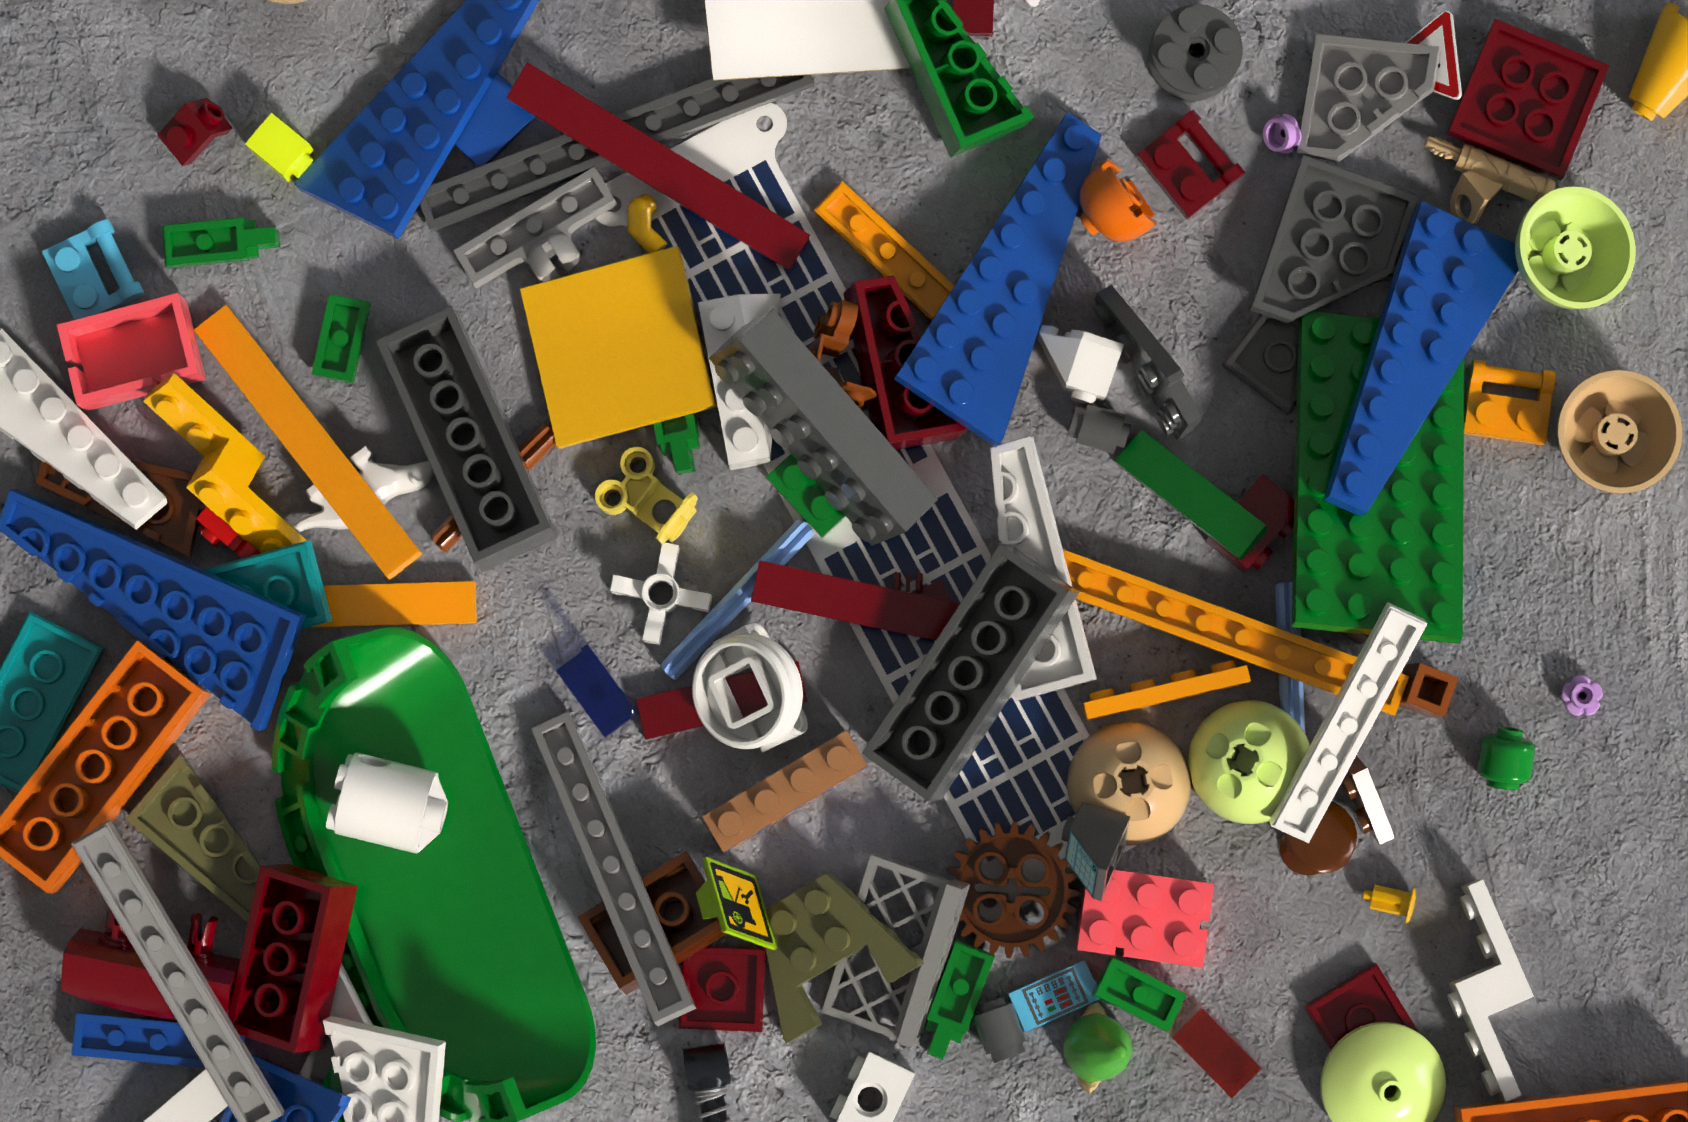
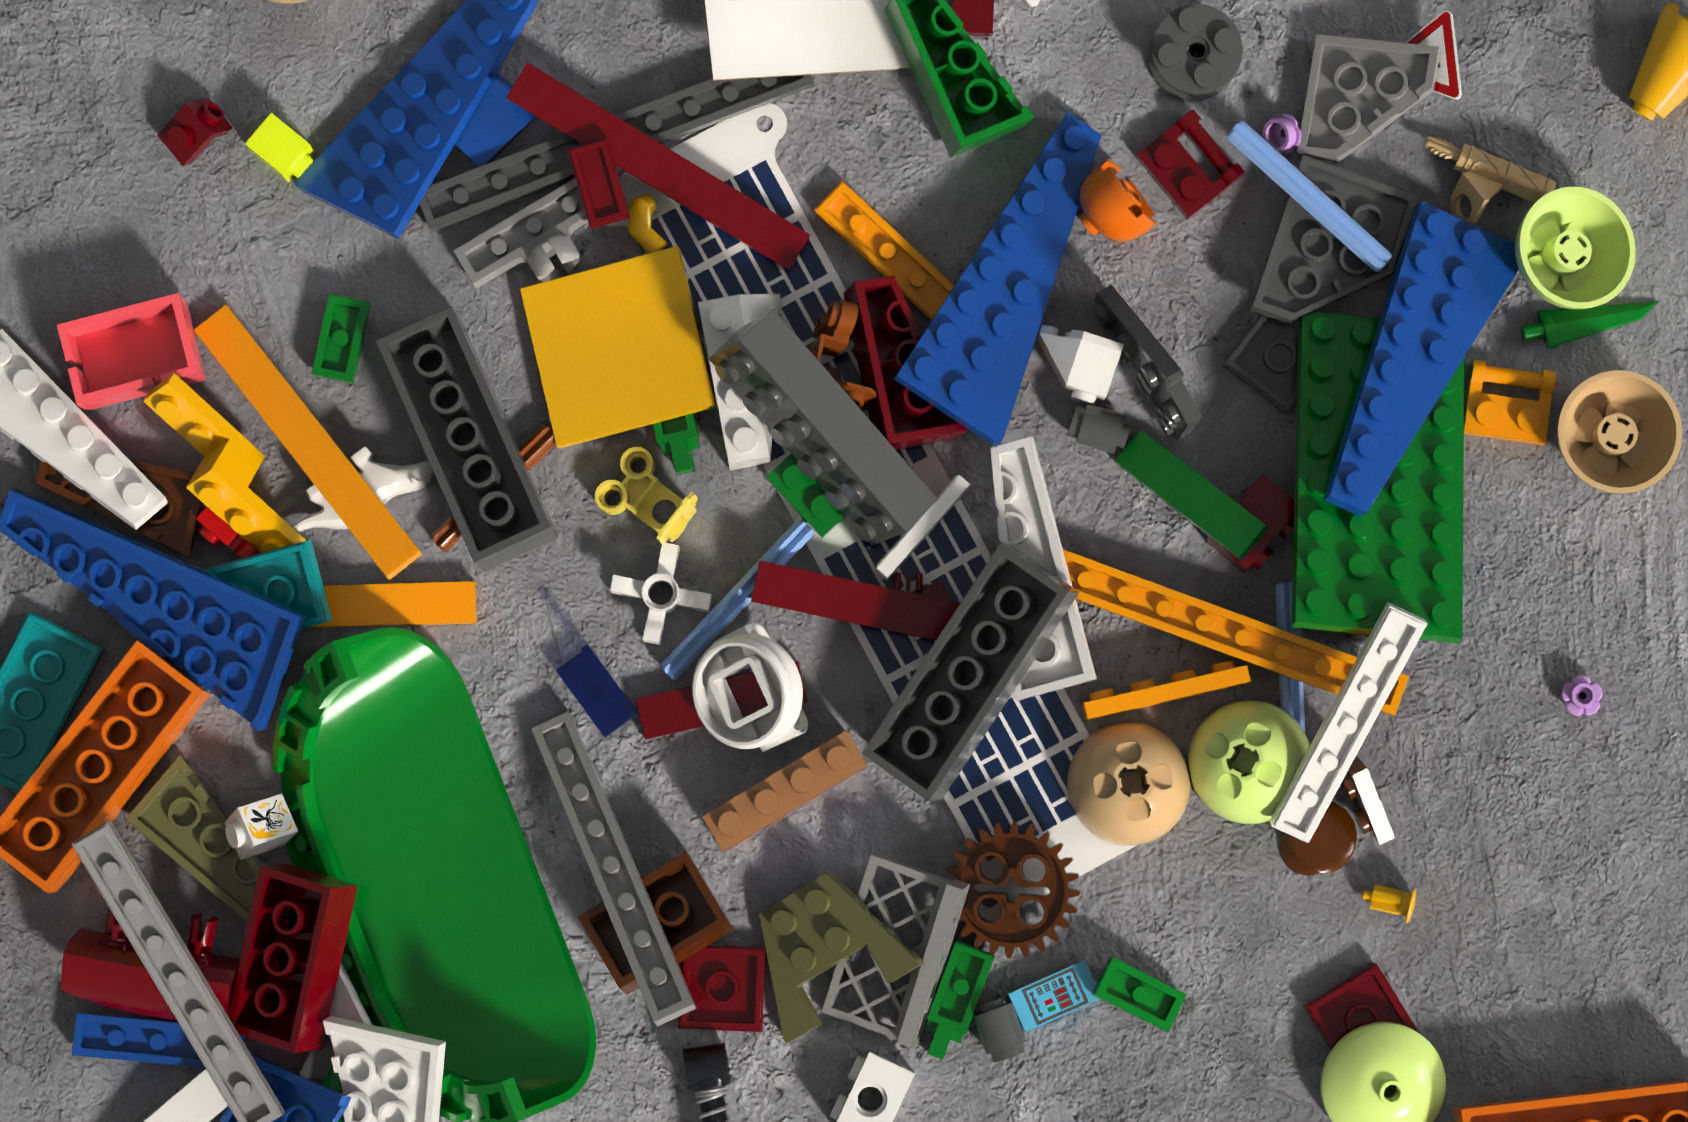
(79, 276): medium azure plate -> none
(215, 242): green hinge -> none
(260, 826): none -> white brick
(387, 803): white cylinder -> none
(598, 183): none -> dark red tile
(737, 903): piece -> none
(919, 531): none -> white tile
(1095, 845): dark grey slope -> none
(1096, 1047): bright green hat -> none
(1147, 919): coral piece -> none
(1216, 1053): clear red tile -> none
(1309, 196): none -> light blue axle
(1427, 690): dark orange brick -> none
(1489, 990): white bracket -> none
(1506, 758): green head -> none
(1528, 99): dark red plate -> none
(1569, 325): none -> green bar

